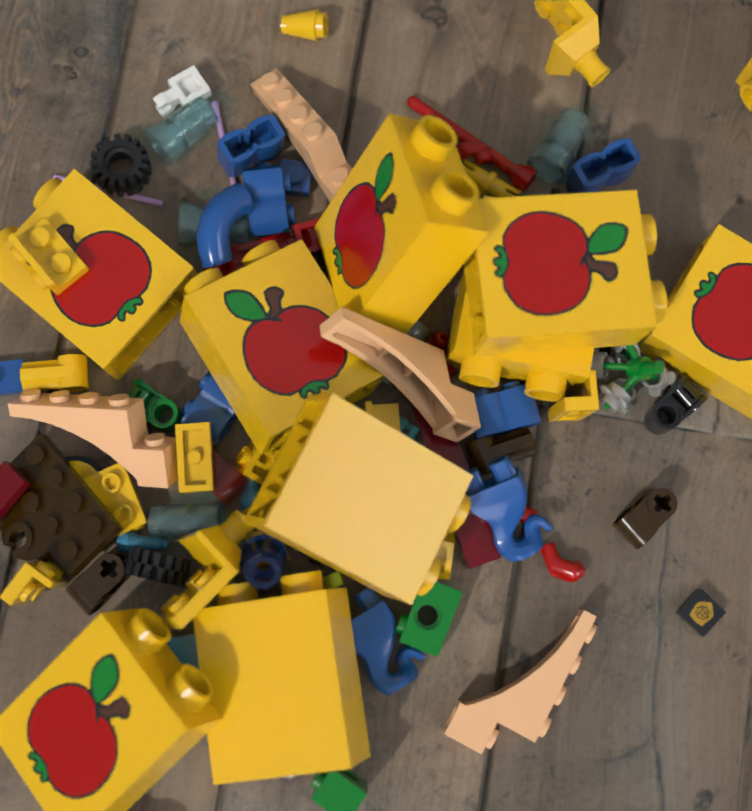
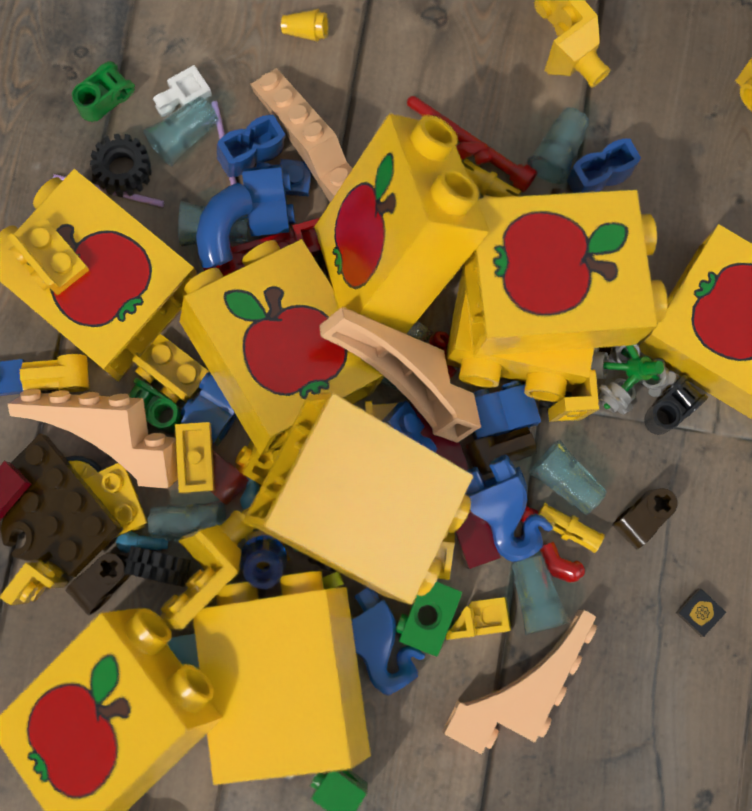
(104, 90): none -> green piece
(170, 368): none -> yellow bracket
(408, 423): none -> blue plate
(482, 618): none -> yellow slope
(538, 596): none -> clear light blue plant
(568, 478): none -> clear light blue plant
(572, 529): none -> yellow pin

